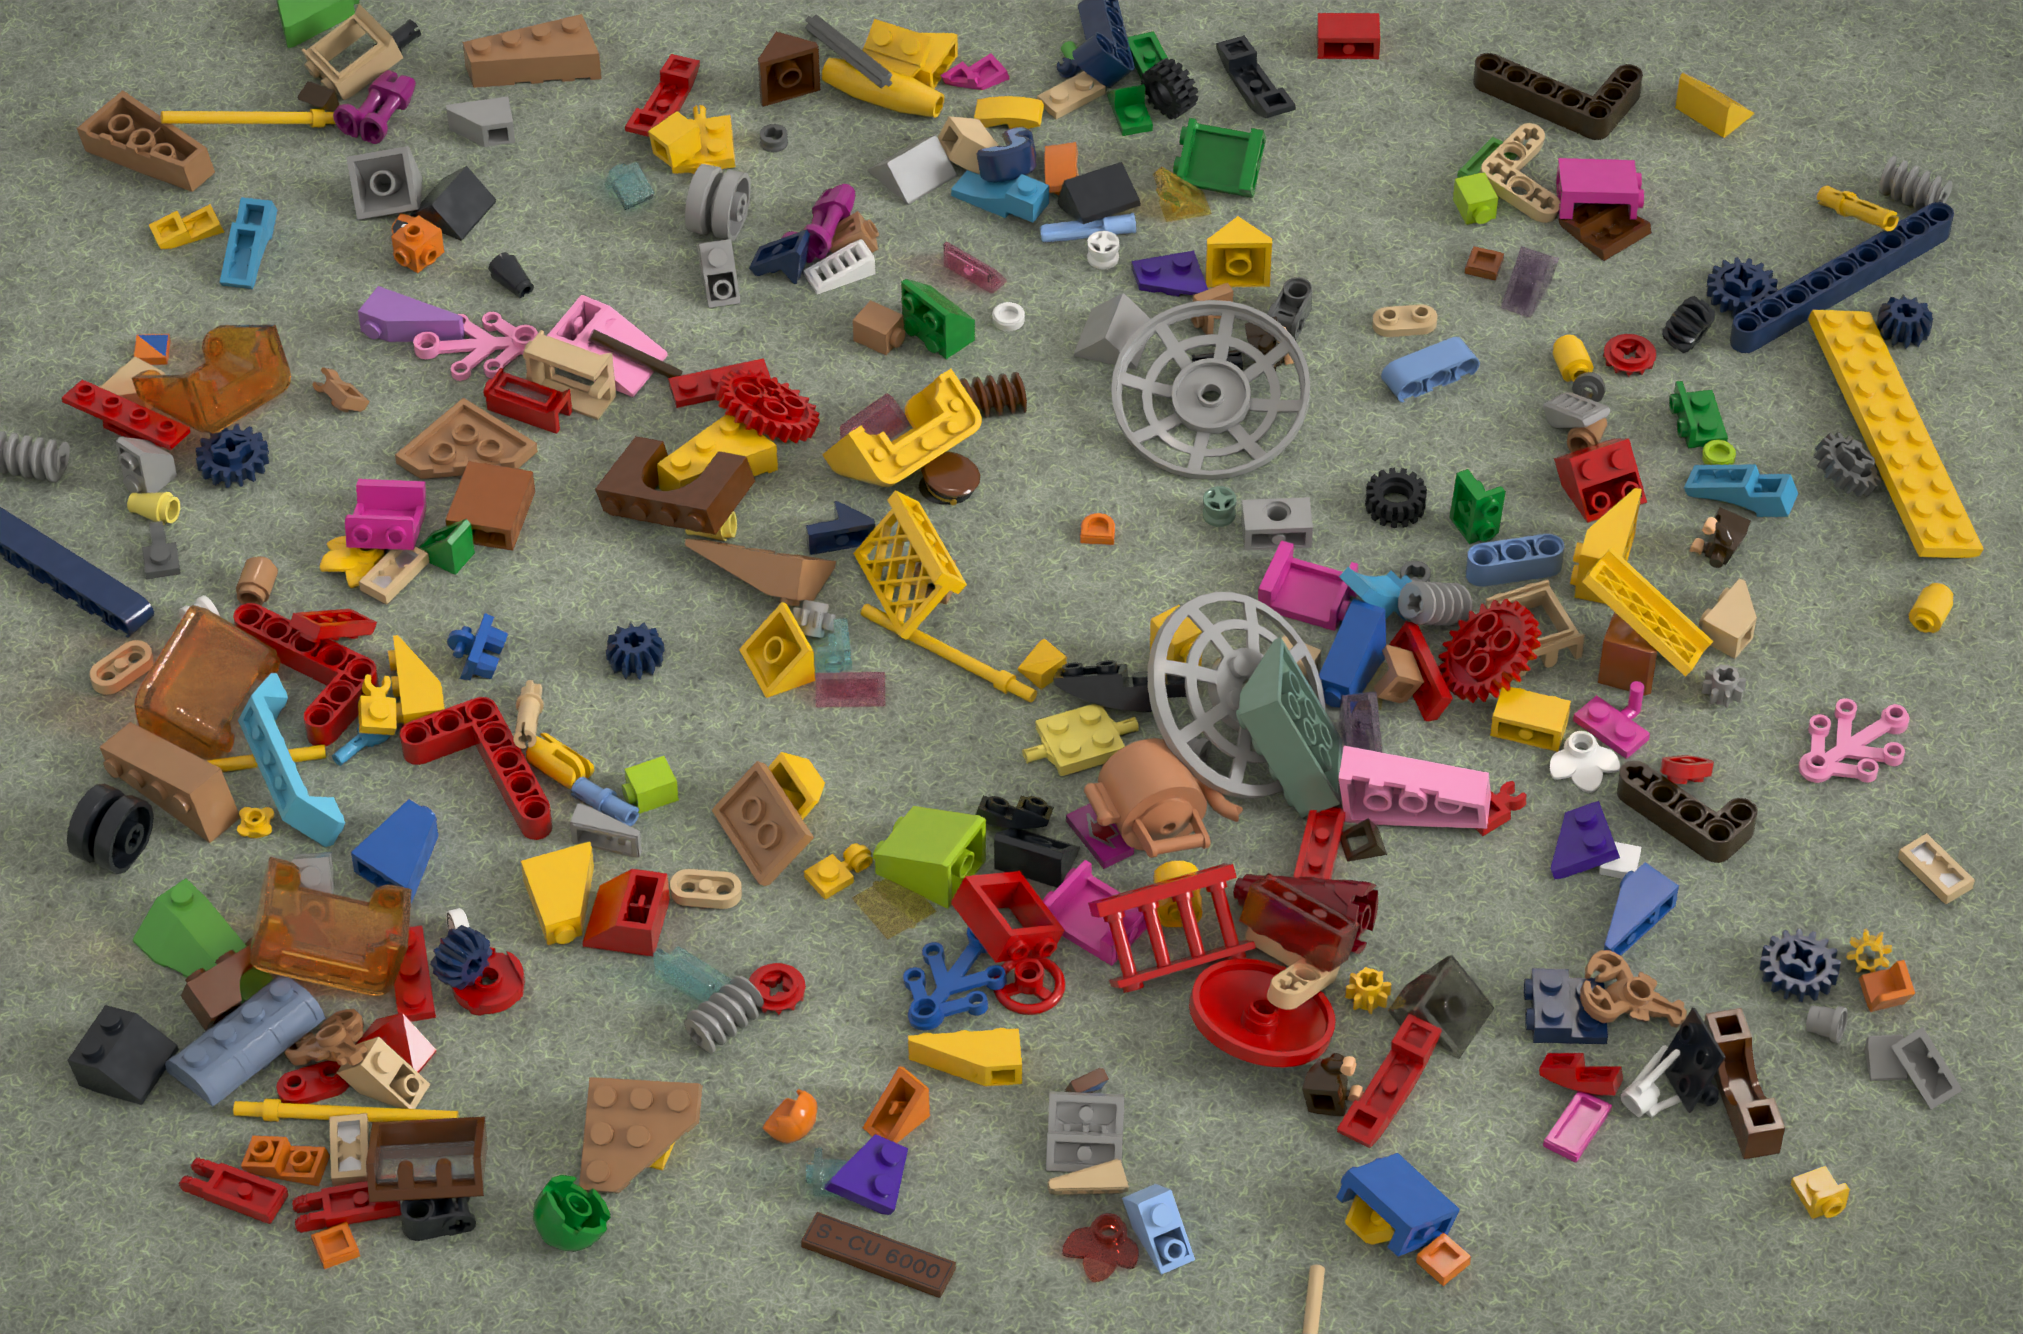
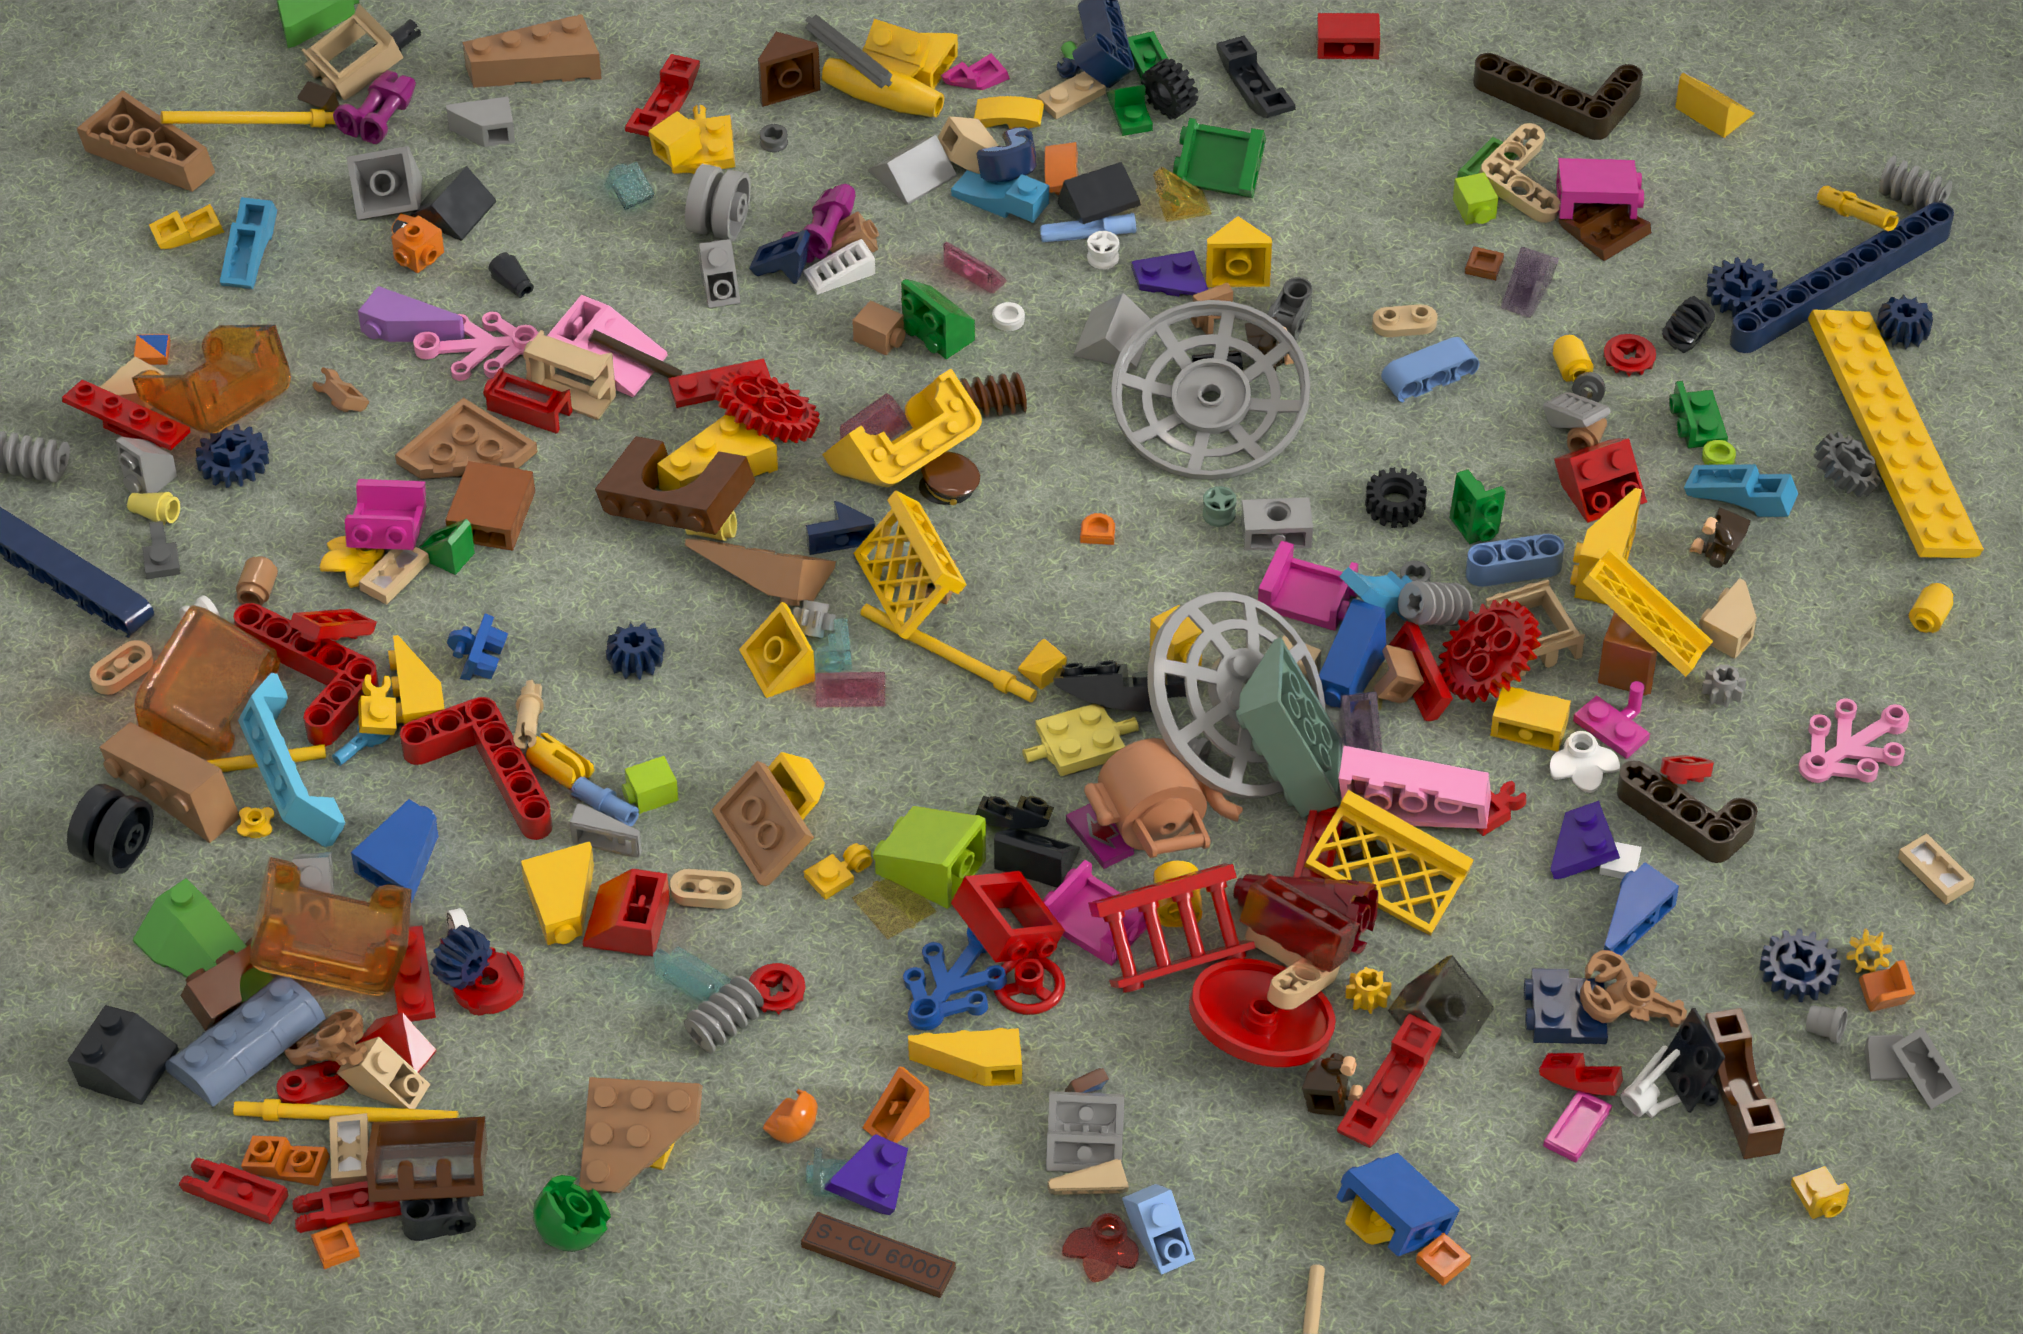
(1409, 842): none -> yellow fence

